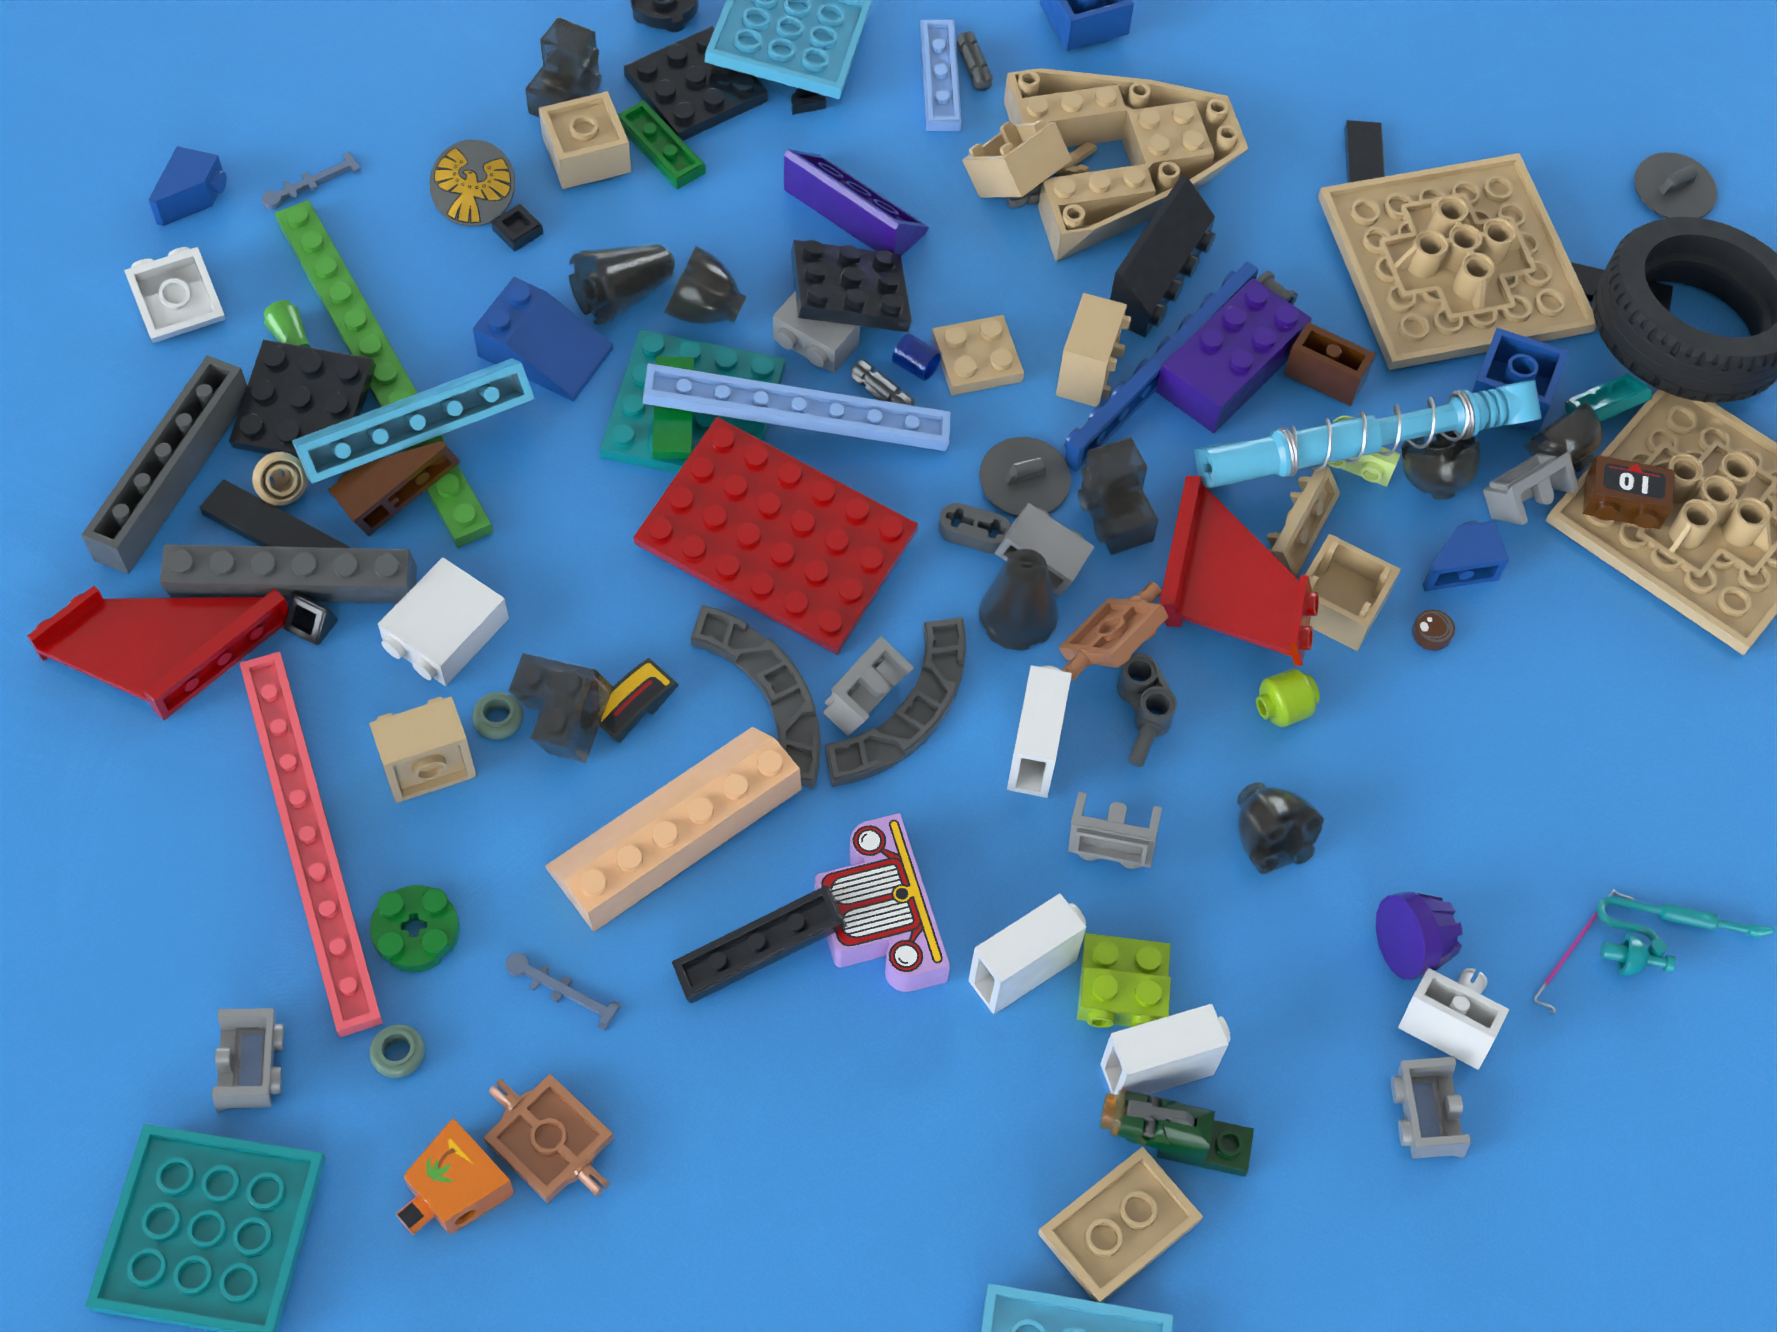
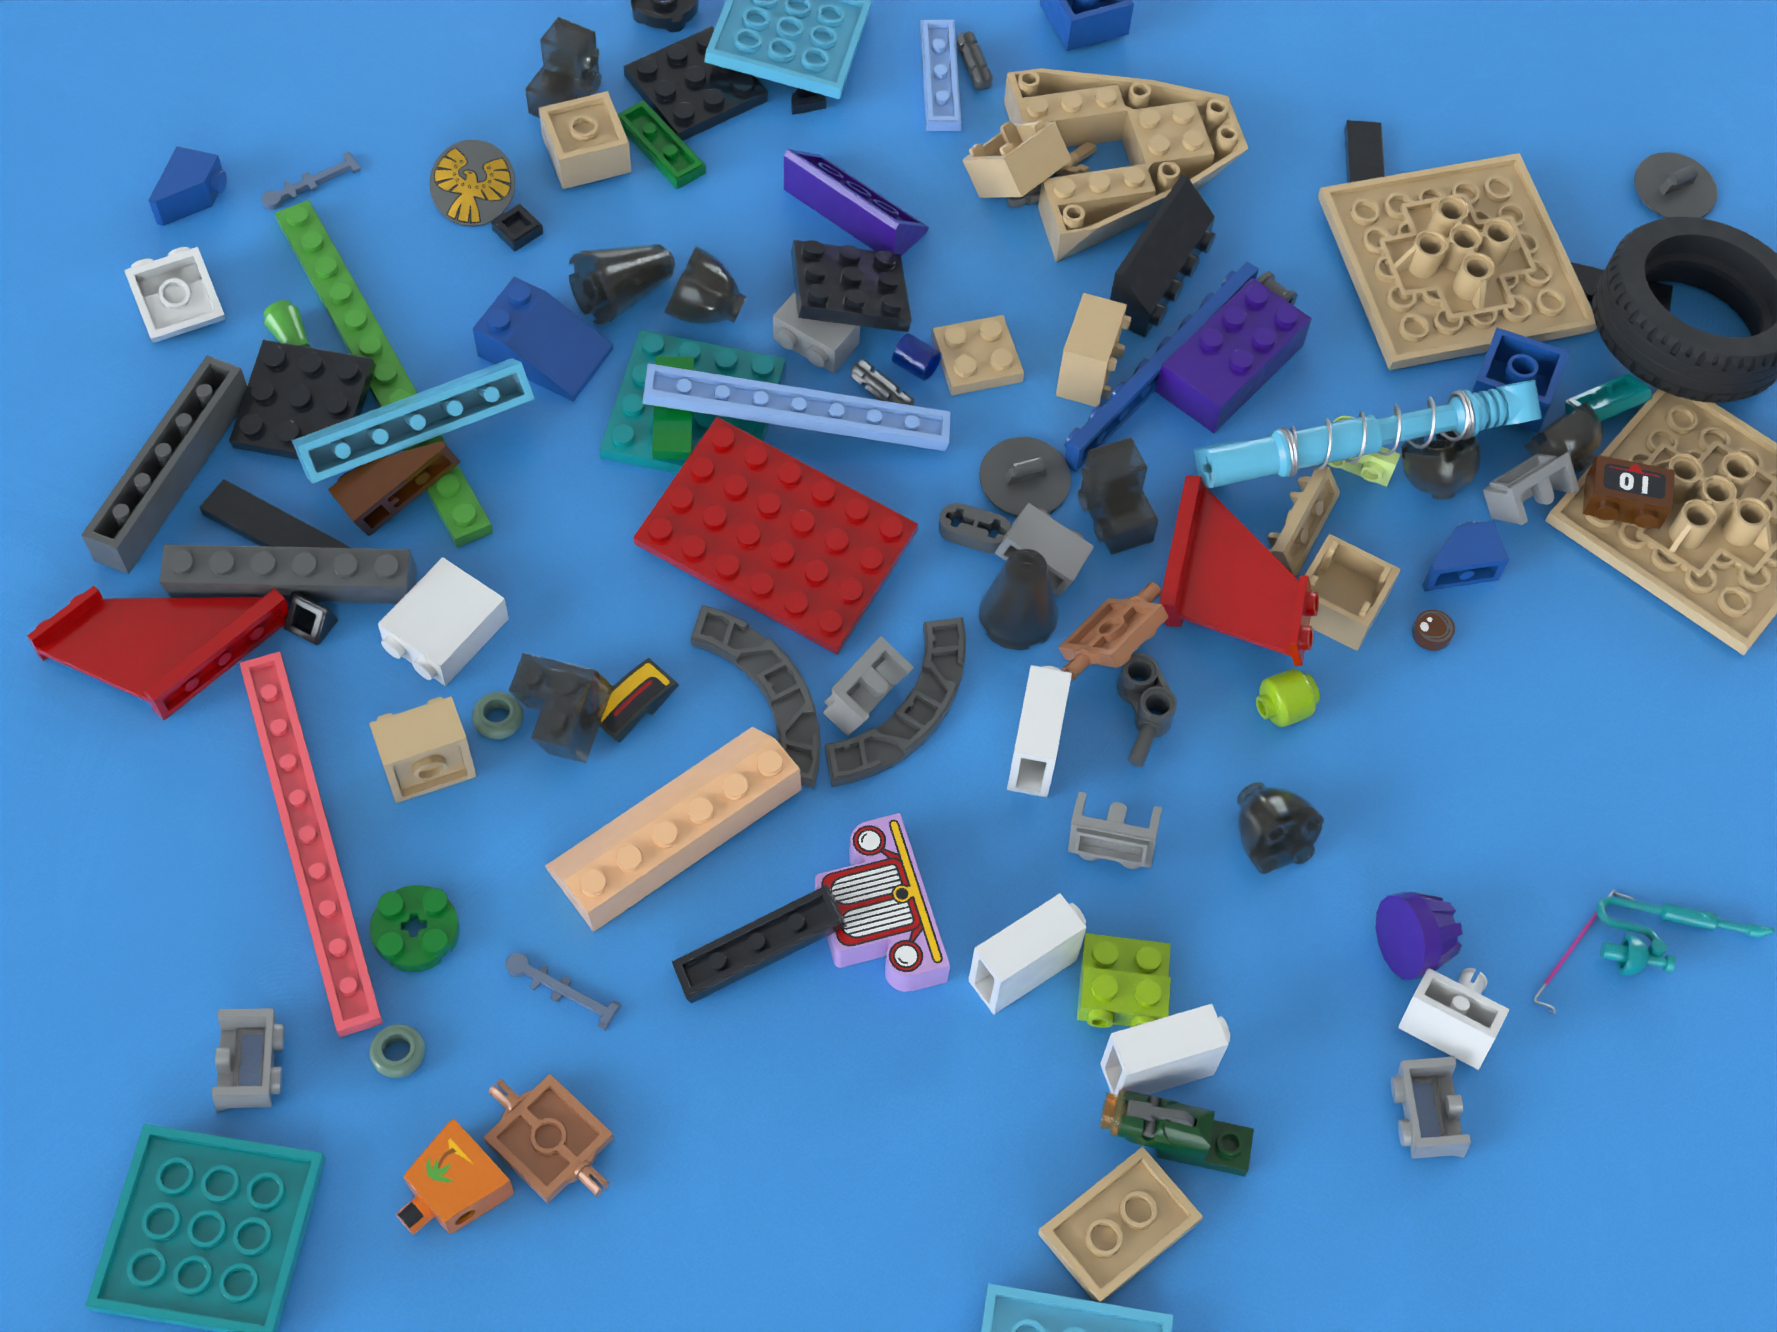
(285, 488): tan cone -> none
(1329, 363): reddish brown brick -> none

